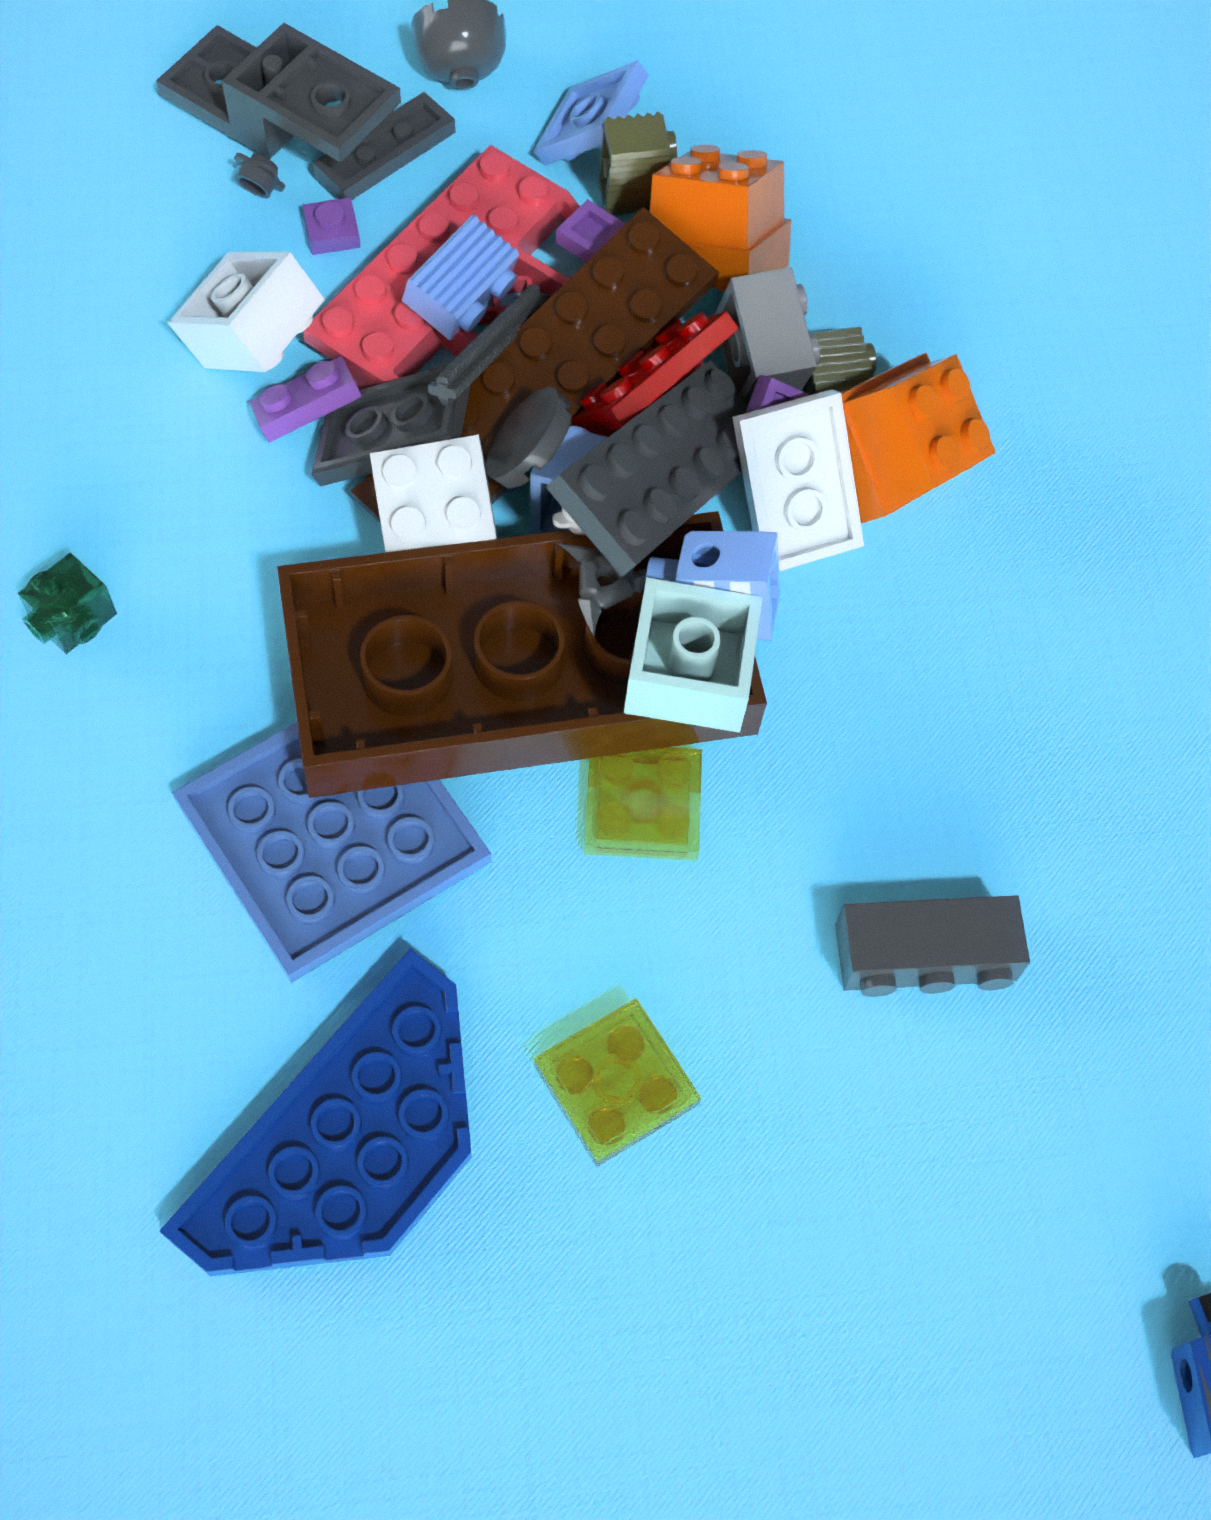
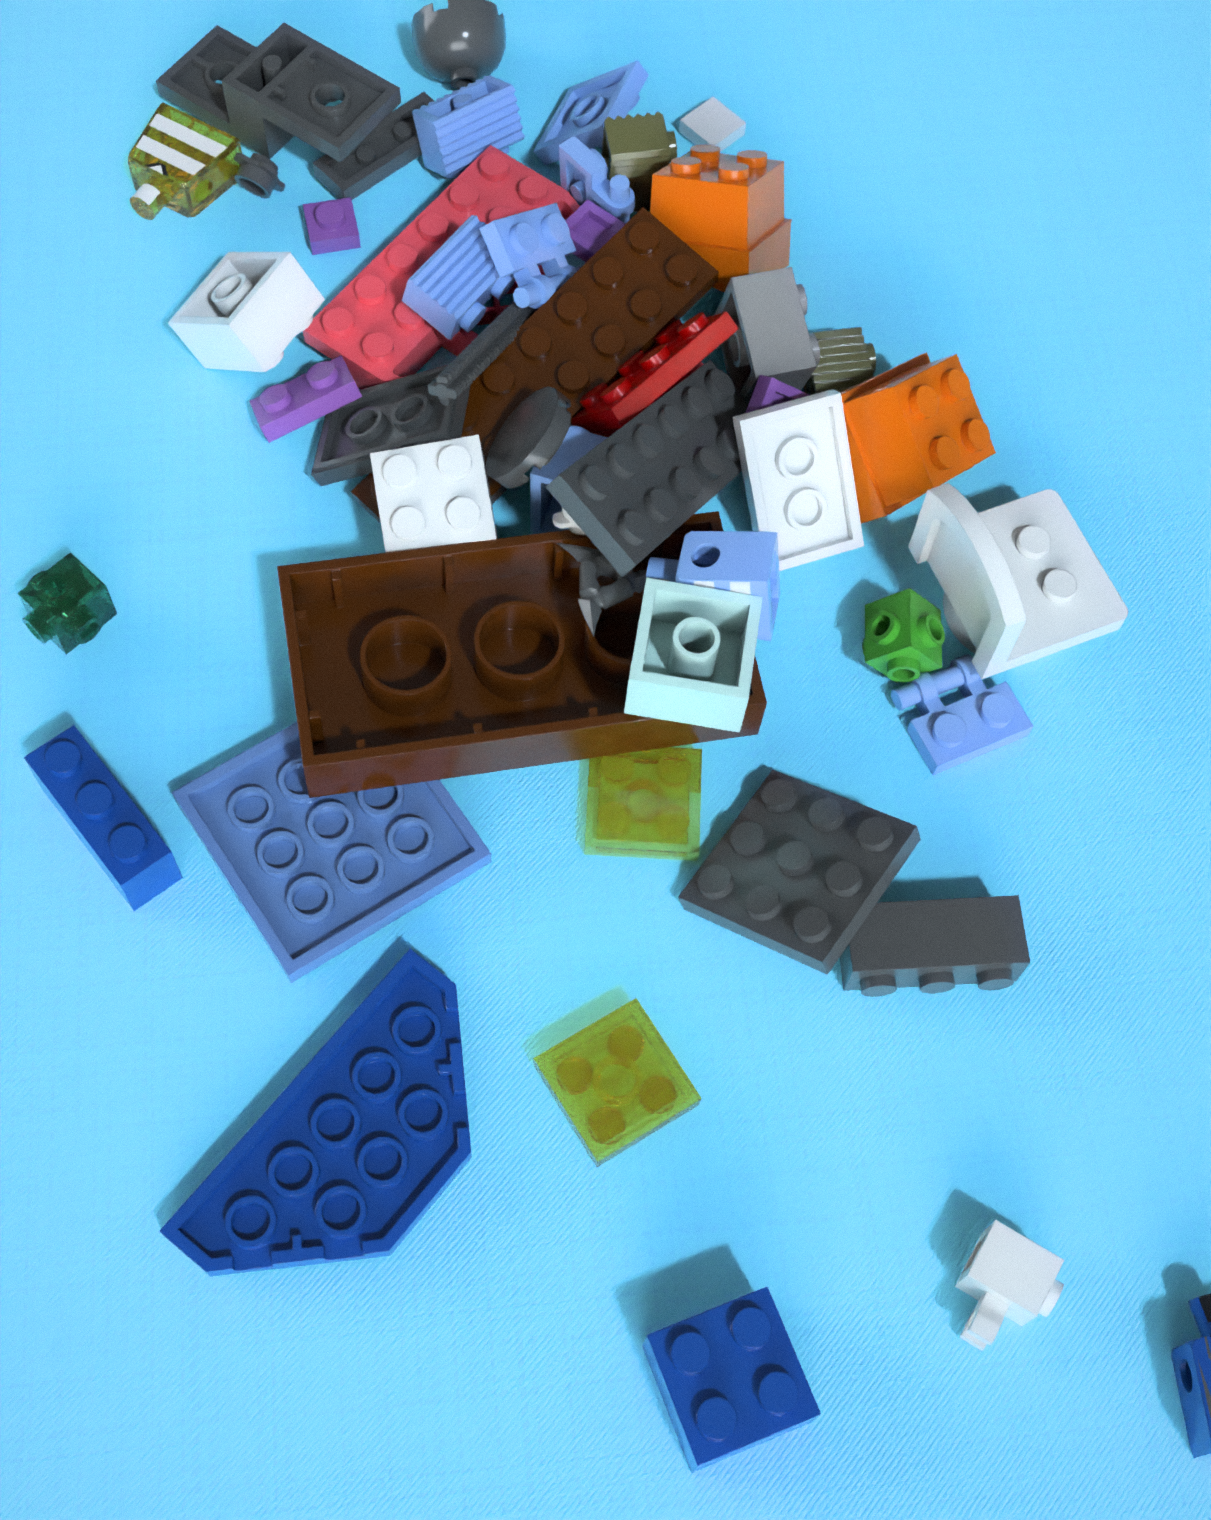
(104, 817): none -> blue brick
(180, 164): none -> clear yellow torso
(467, 123): none -> light blue brick
(524, 243): none -> light blue plate
(585, 177): none -> light blue plate
(712, 125): none -> white tile
(730, 1379): none -> blue brick
(800, 870): none -> dark grey plate
(903, 636): none -> bright green brick
(966, 727): none -> light blue plate
(1009, 1280): none -> white brick
(1014, 577): none -> white piece

